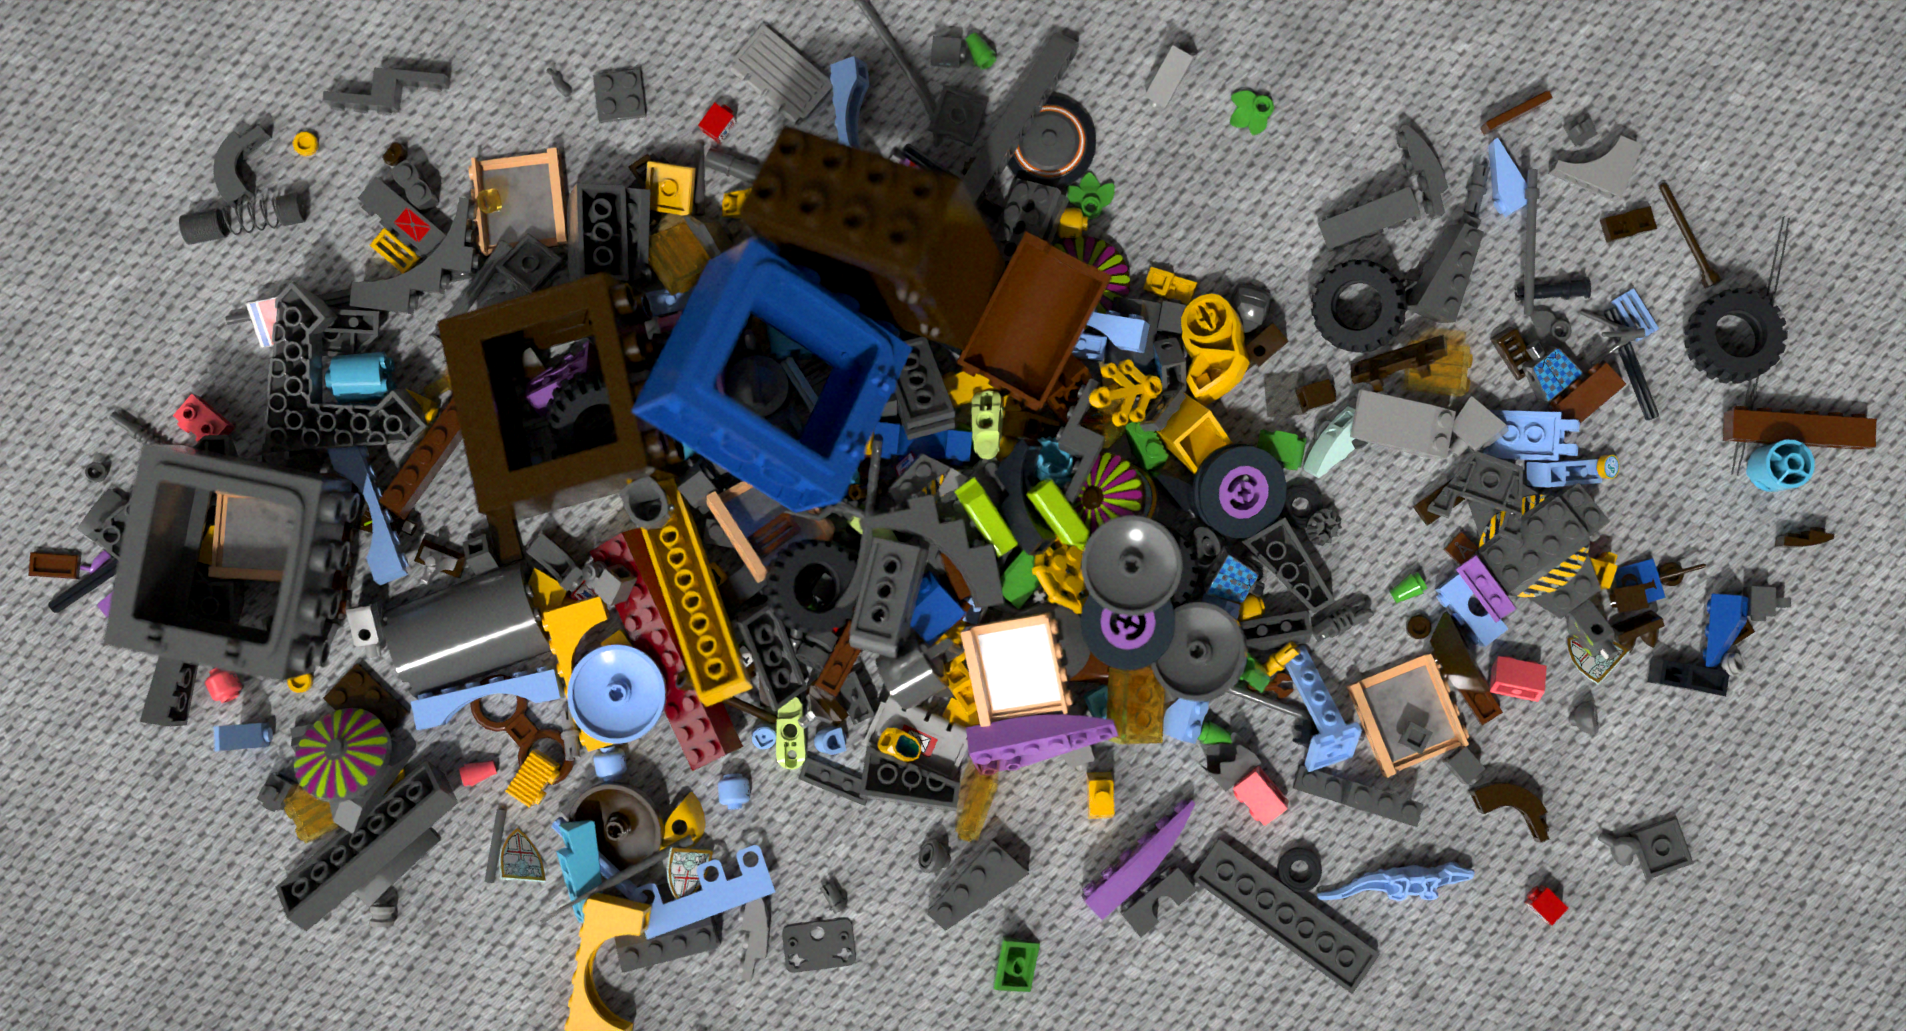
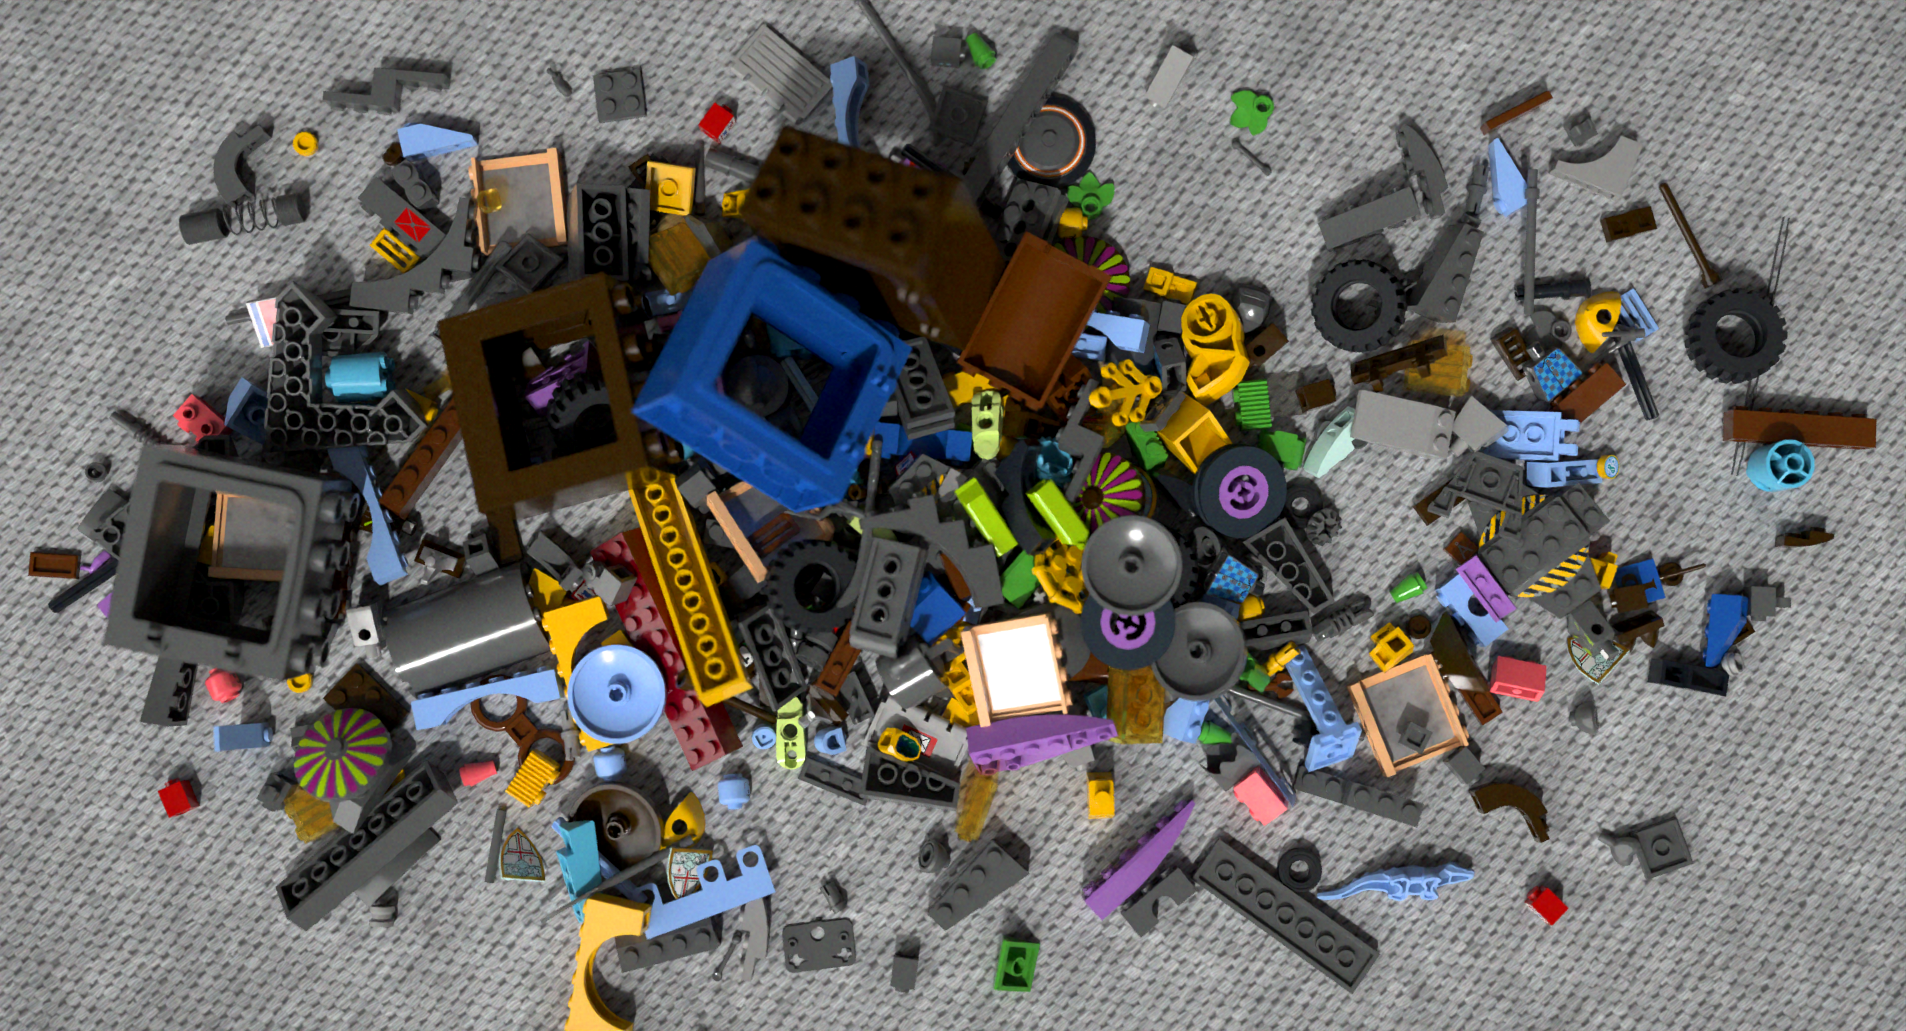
(178, 797): none -> red brick
(247, 410): none -> light blue slope
(425, 141): none -> light blue slope
(647, 503): dark grey helmet -> none
(717, 975): none -> dark grey hinge
(904, 972): none -> dark grey brick
(1237, 145): none -> dark grey hinge
(1251, 743): none -> light blue piece
(1252, 405): none -> bright green brick
(1390, 647): none -> yellow brick
(1586, 323): none -> yellow piece

